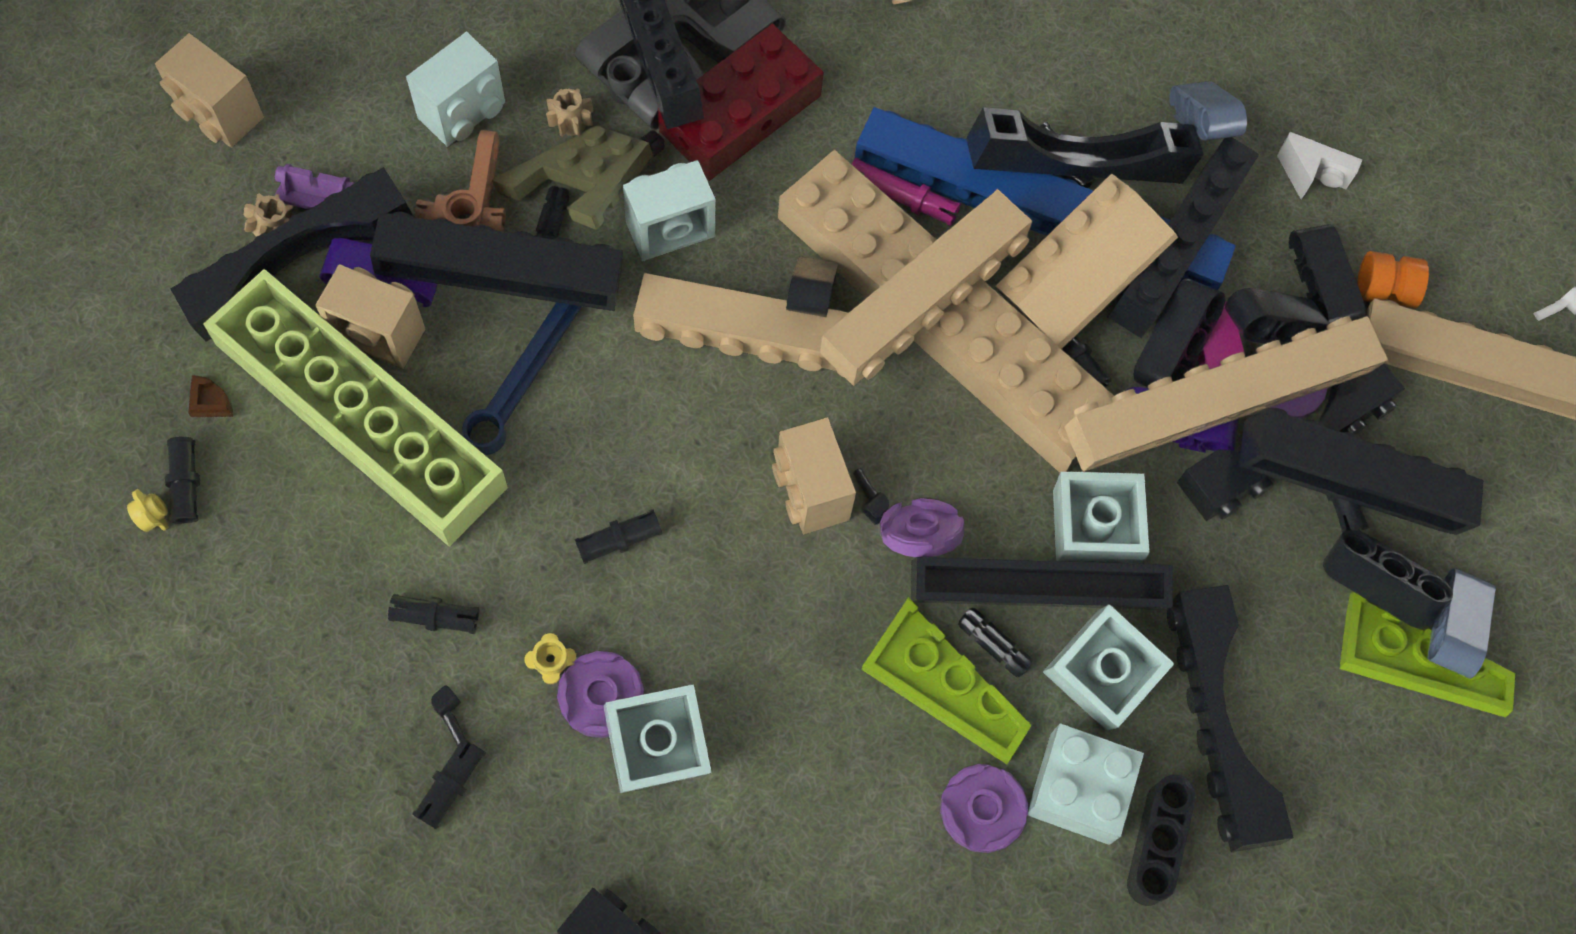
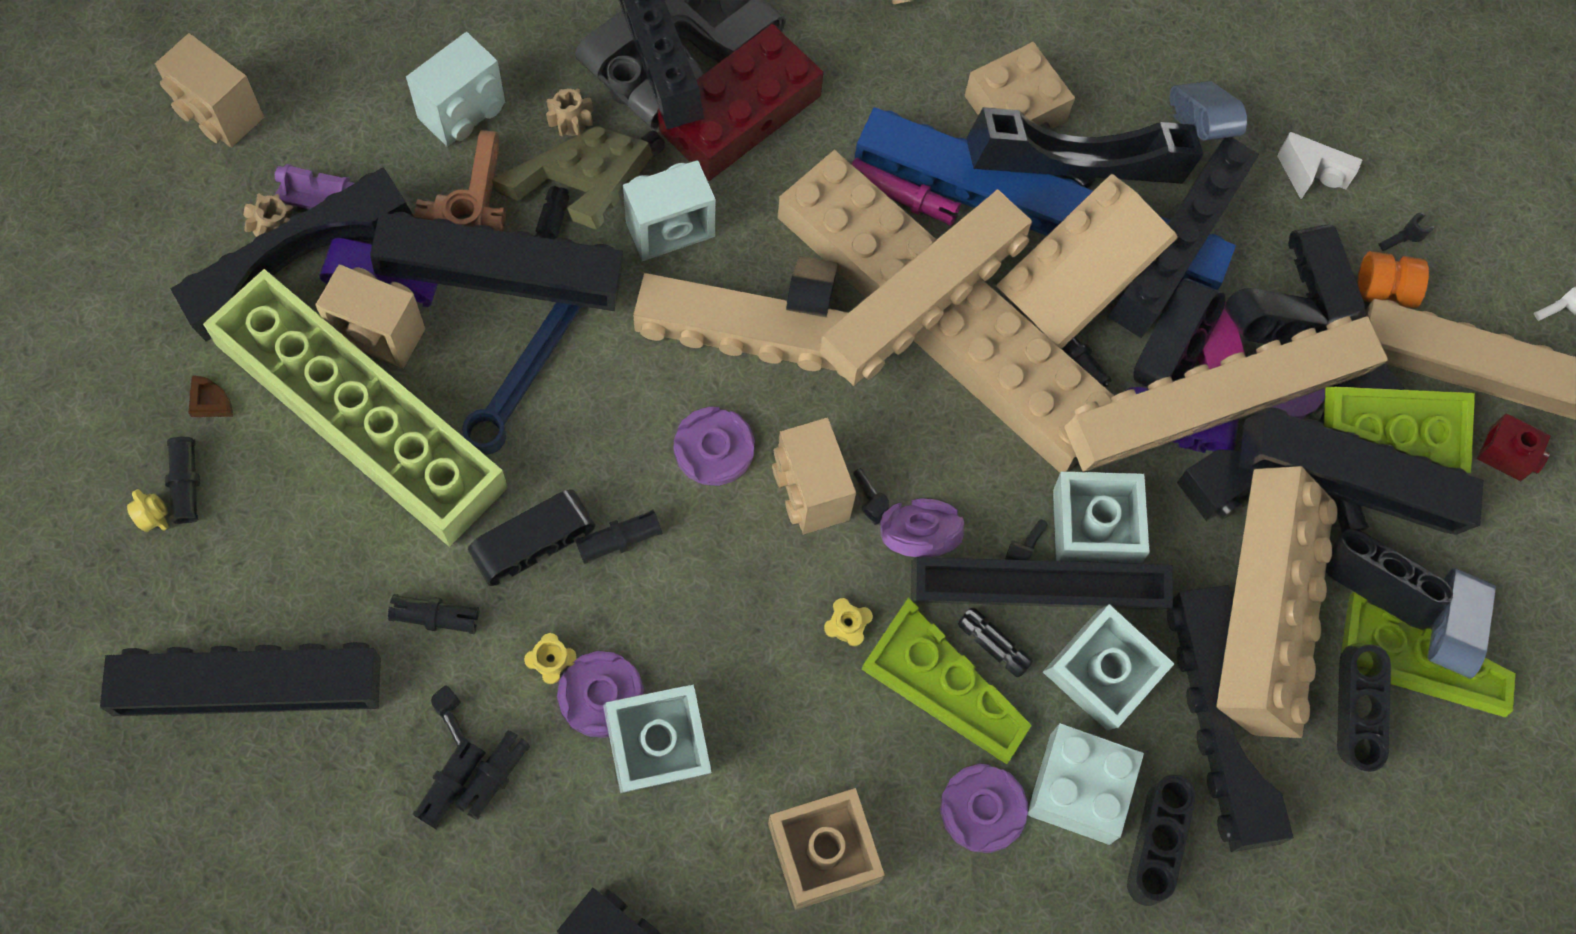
(241, 680): none -> black brick
(492, 775): none -> black pin
(530, 535): none -> black beam
(710, 458): none -> medium lavender tile
(825, 848): none -> tan brick
(837, 628): none -> light yellow plate
(1021, 551): none -> black hand
(1022, 83): none -> tan brick
(1277, 603): none -> tan brick
(1376, 724): none -> black beam
(1410, 420): none -> lime wing
(1411, 232): none -> black hand
(1515, 448): none -> dark red brick

